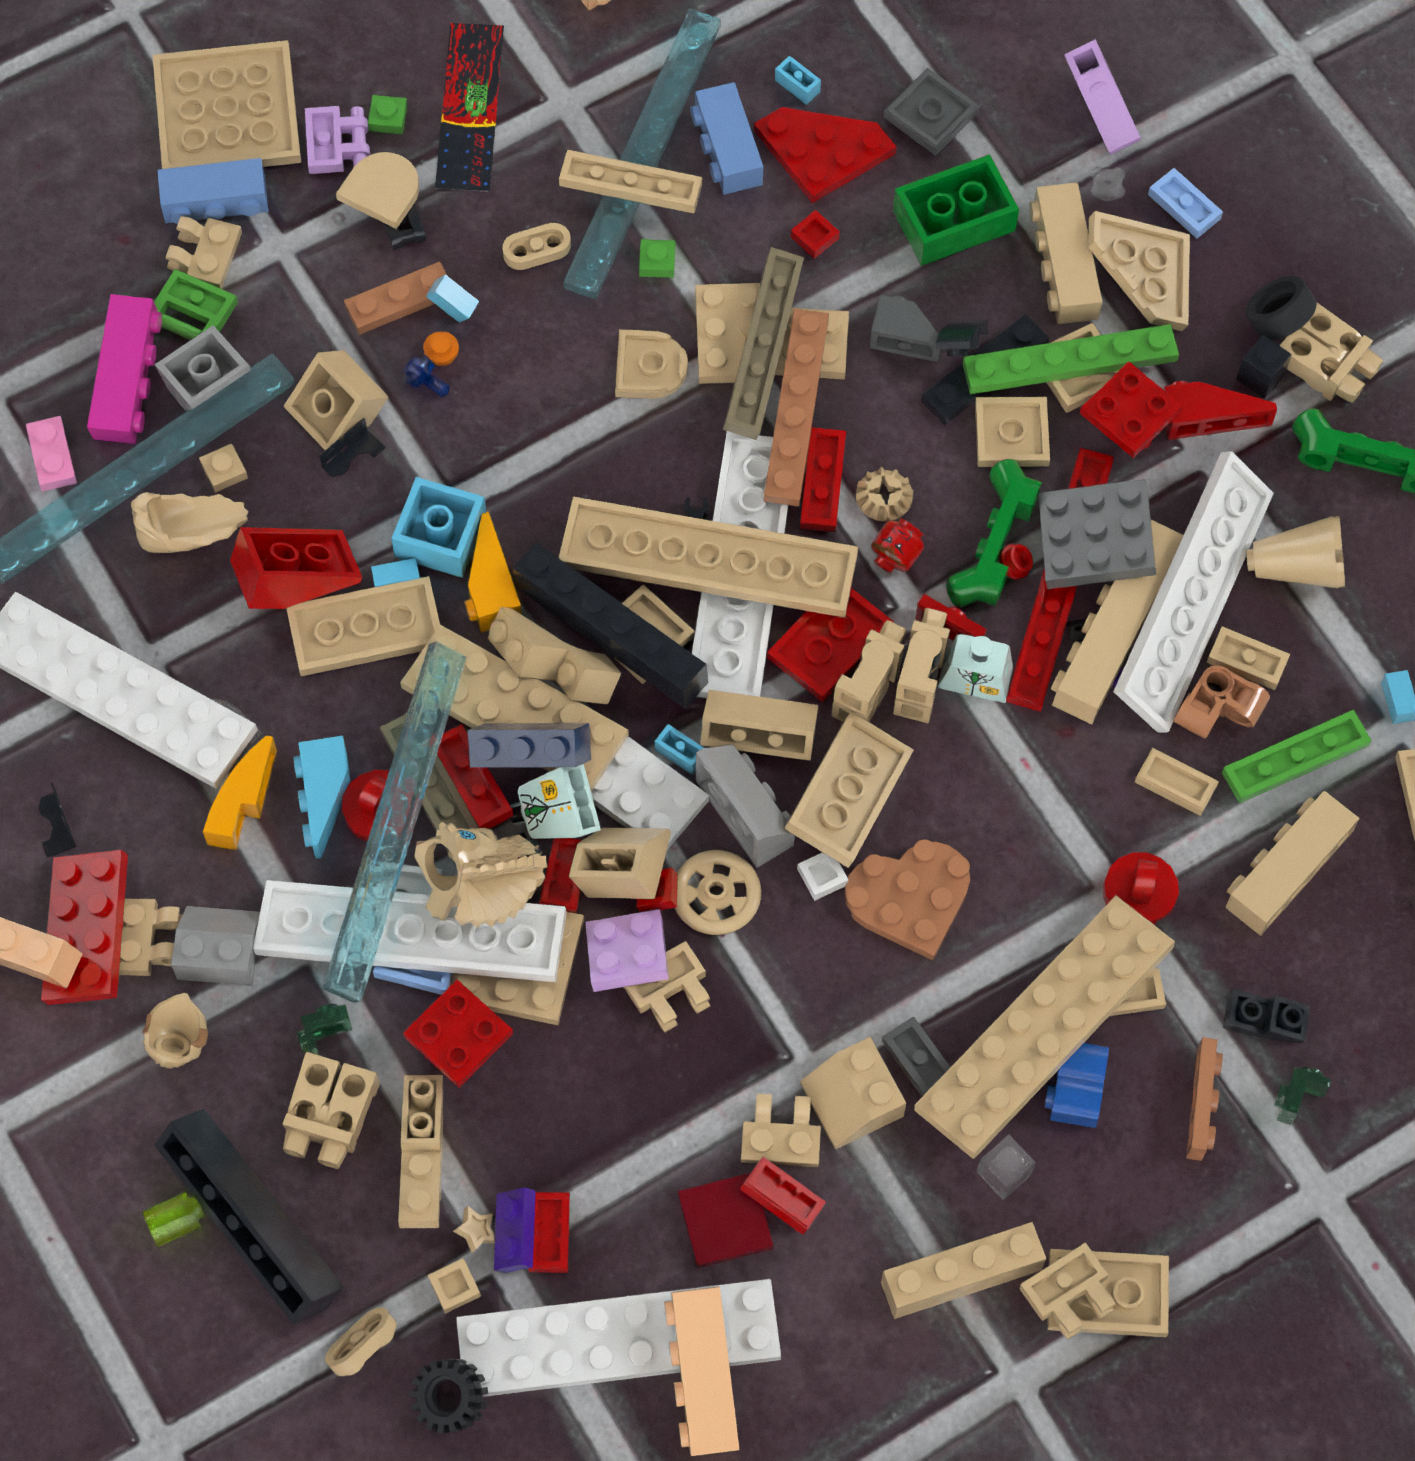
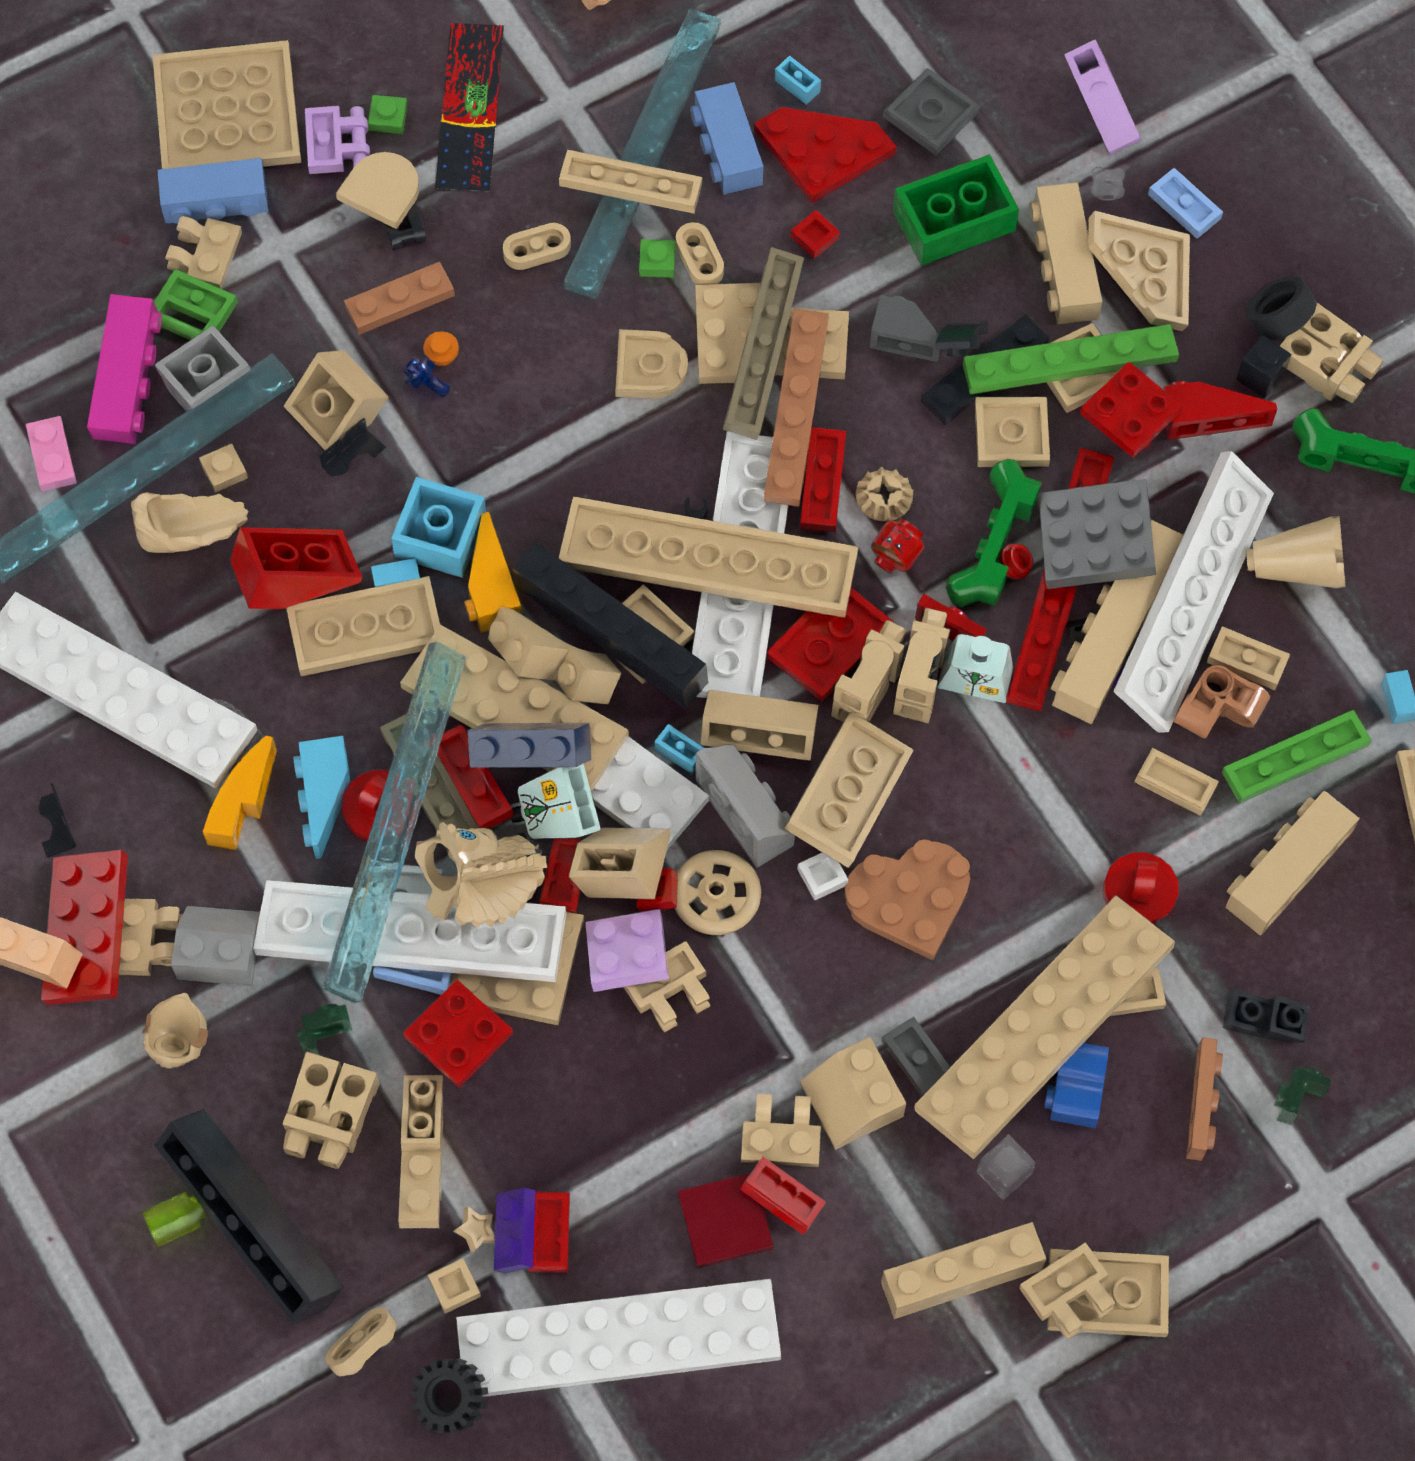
(452, 298): piece -> none
(701, 257): none -> tan plate
(704, 1371): light nougat brick -> none

